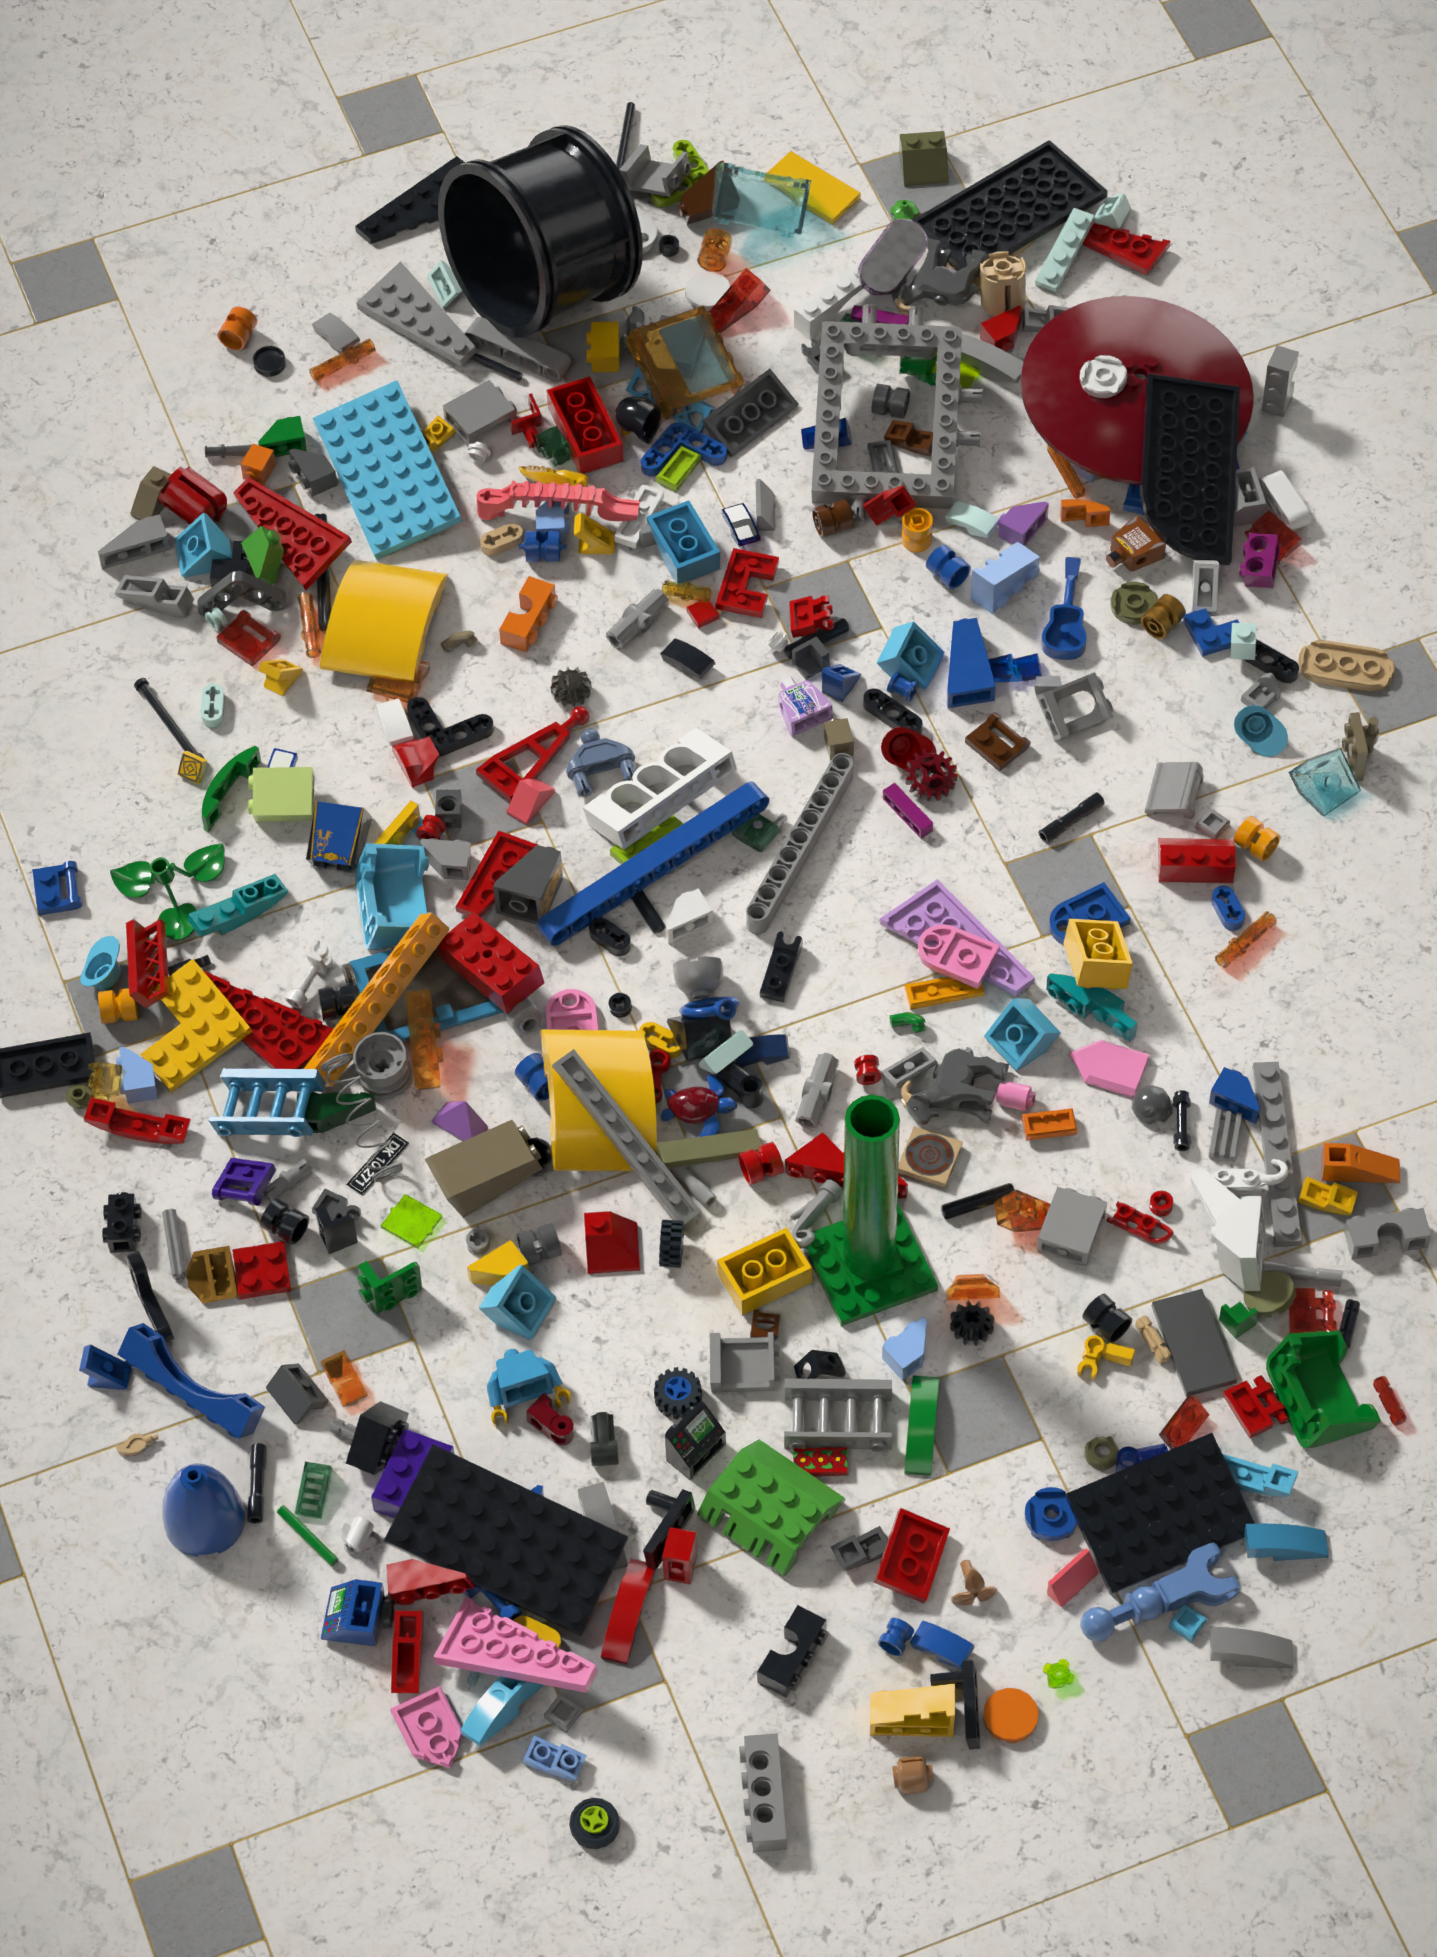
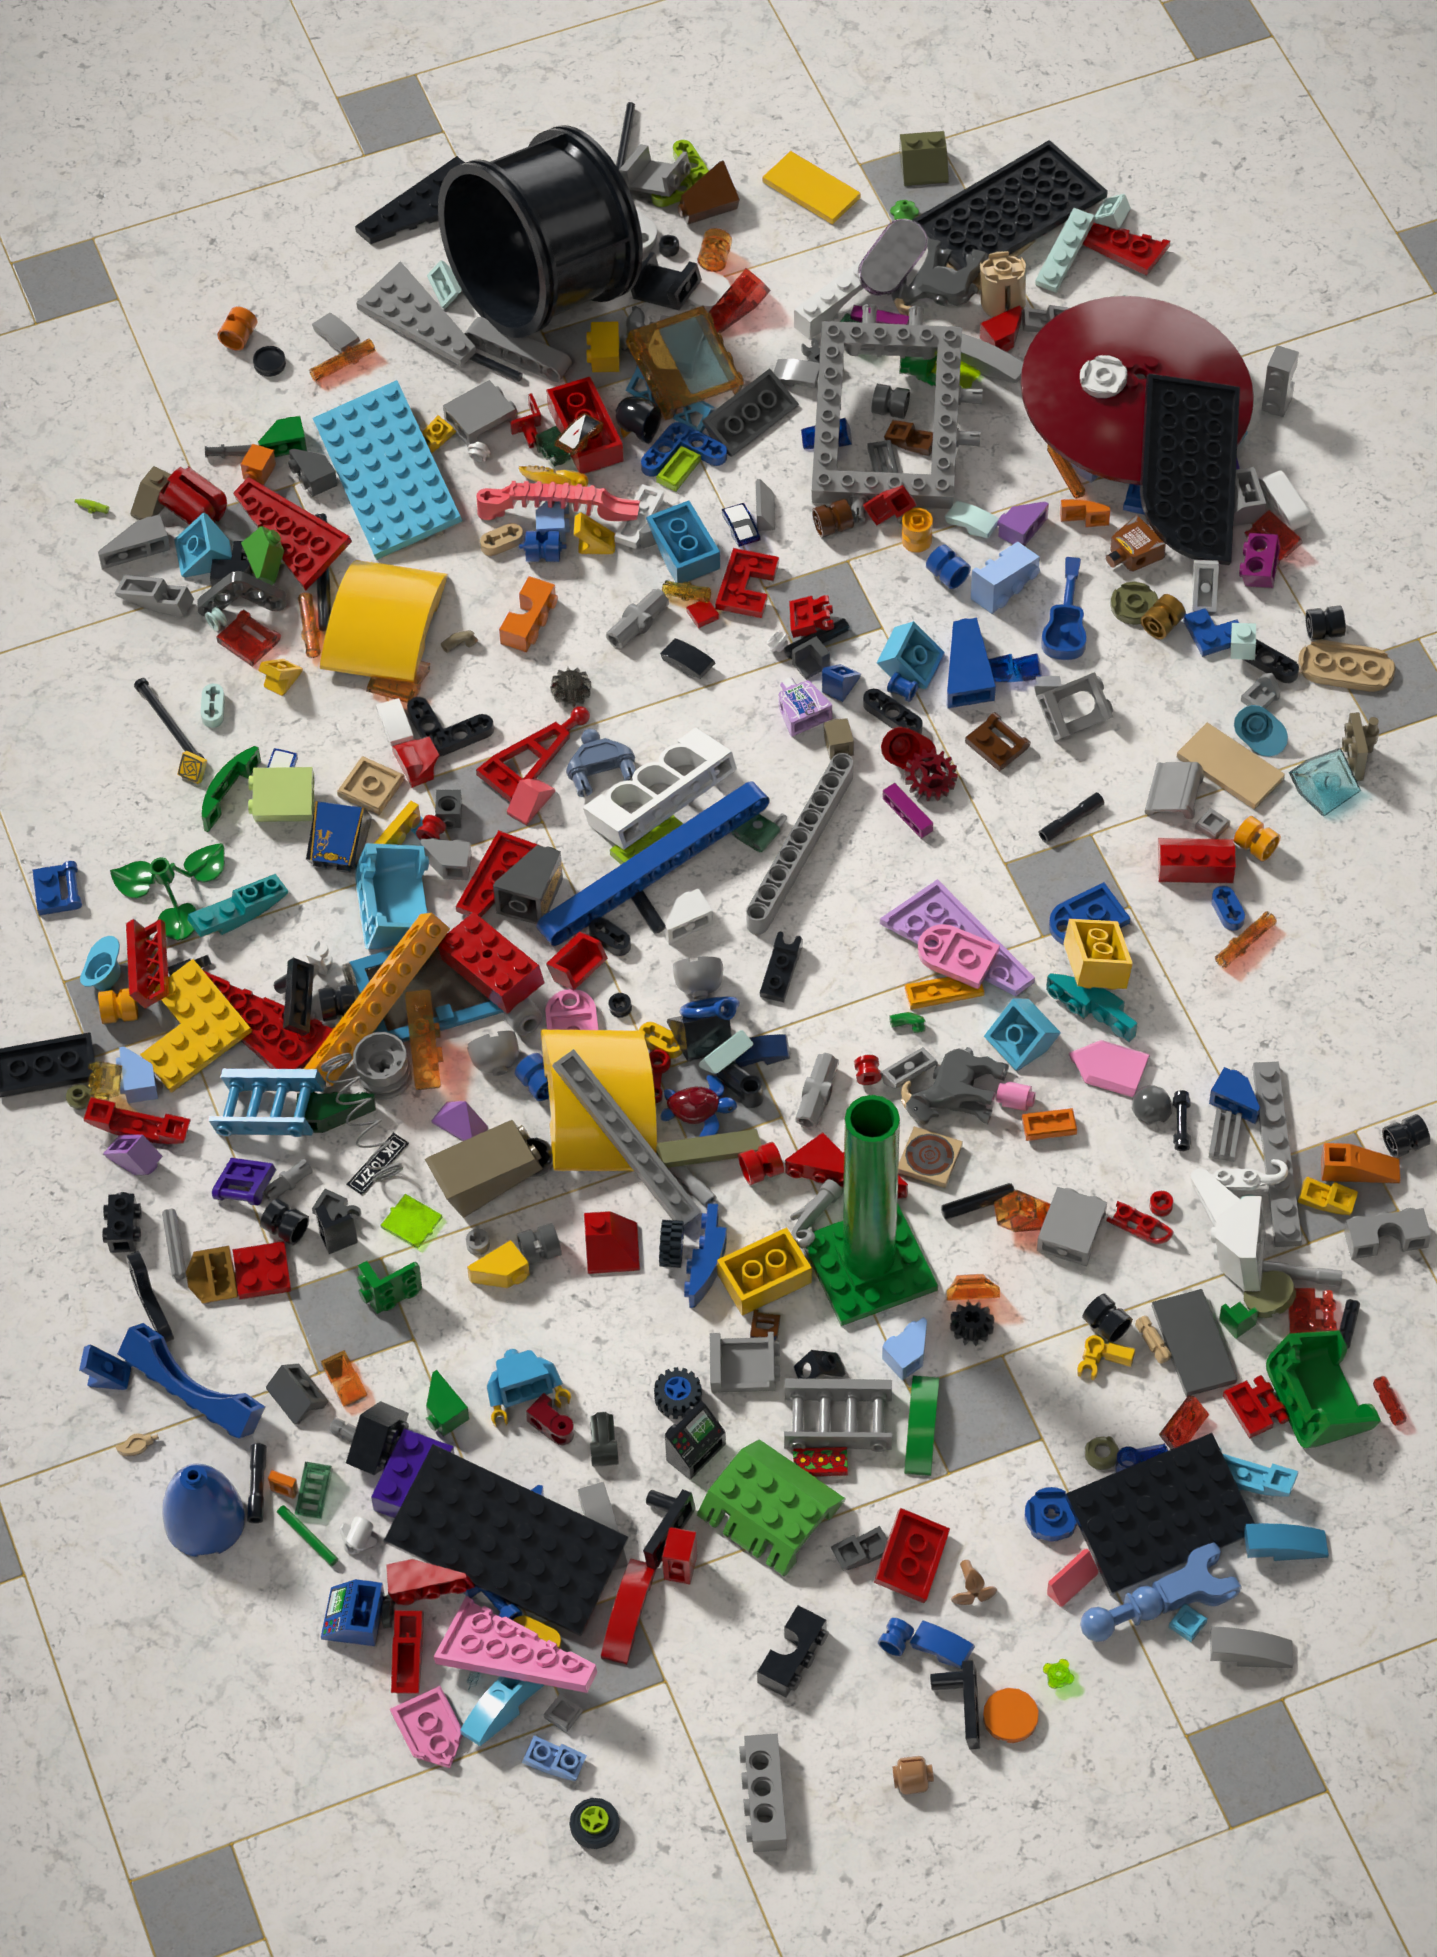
(92, 506): none -> lime helmet
(134, 1154): none -> medium lavender slope
(283, 1484): none -> orange tile
(298, 995): none -> black piece
(370, 785): none -> tan tile
(444, 1406): none -> green slope
(494, 1053): none -> light grey cylinder
(518, 1302): medium azure slope -> none
(576, 435): none -> slope
(576, 961): none -> red panel
(665, 285): none -> black panel
(704, 1260): none -> blue slope
(759, 199): clear light blue windscreen -> none
(797, 371): none -> light grey slope
(913, 1712): yellow wedge -> none
(1231, 765): none -> tan tile
(1327, 622): none -> black wheel
(1407, 1135): none -> black wheel

